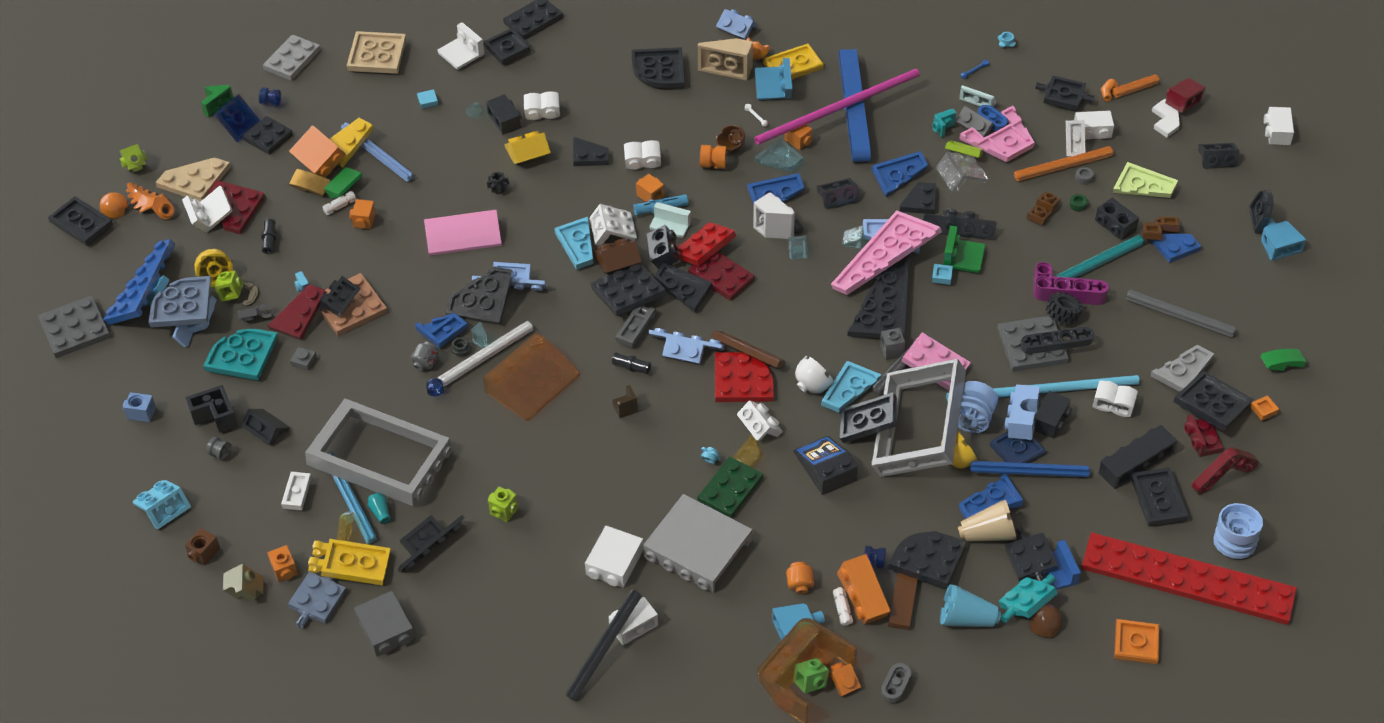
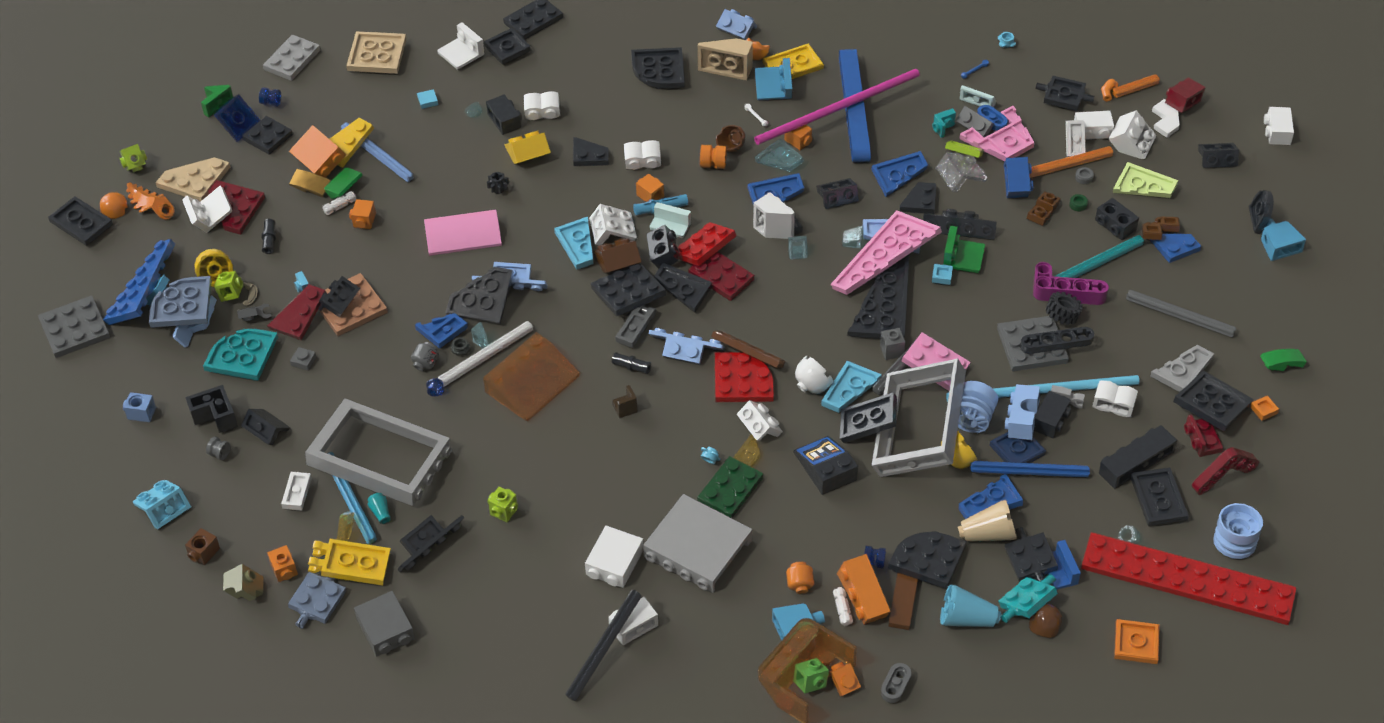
(1017, 177): none -> blue brick
(1076, 399): none -> light grey plate
(1129, 529): none -> clear light blue piece
(1132, 135): none -> white slope

